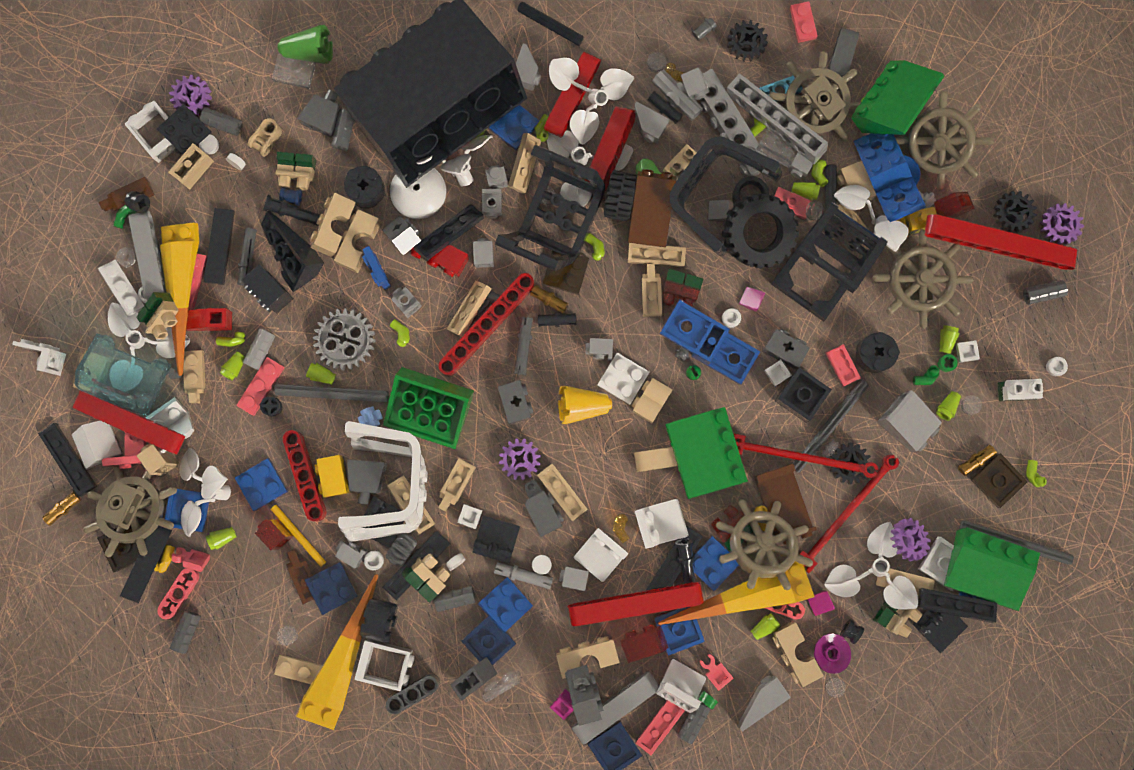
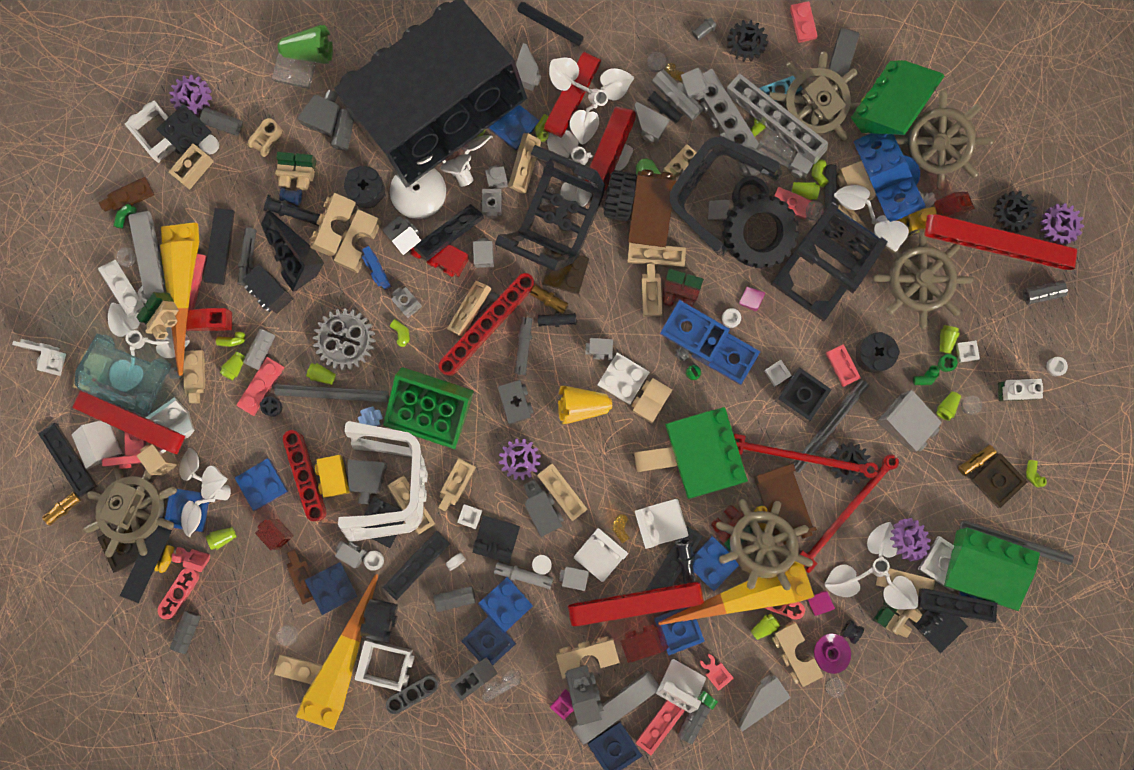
(135, 197): black wheel -> none
(235, 161): white tile -> none
(298, 535): yellow bar -> none
(401, 549): dark grey gear -> none
(424, 579): tan hips -> none
(598, 246): lime arm -> none
(793, 357): dark grey brick -> none

